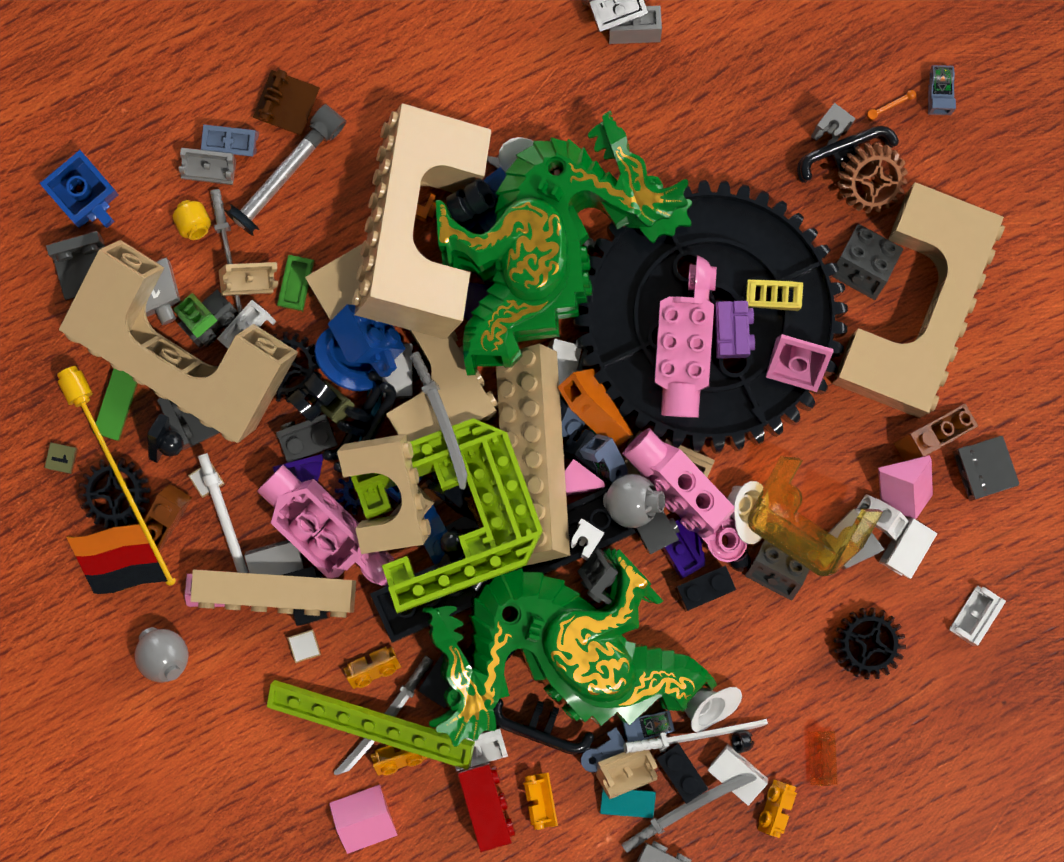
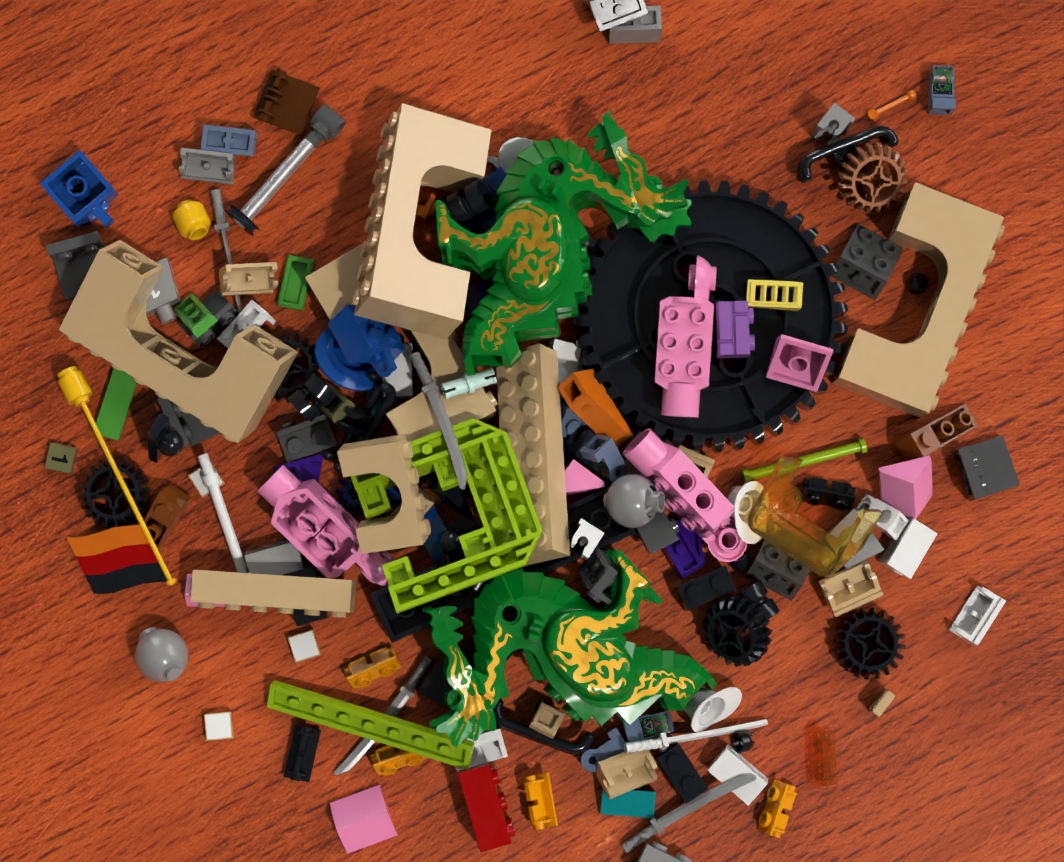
(218, 726): none -> white tile
(302, 753): none -> black hinge
(468, 383): none -> light aqua pin
(547, 720): none -> tan tile
(747, 644): none -> black gear
(757, 594): none -> black wheel
(840, 496): none -> black hinge
(850, 588): none -> tan hinge
(859, 446): none -> lime bar
(881, 703): none -> tan tile
(913, 286): none -> black hinge

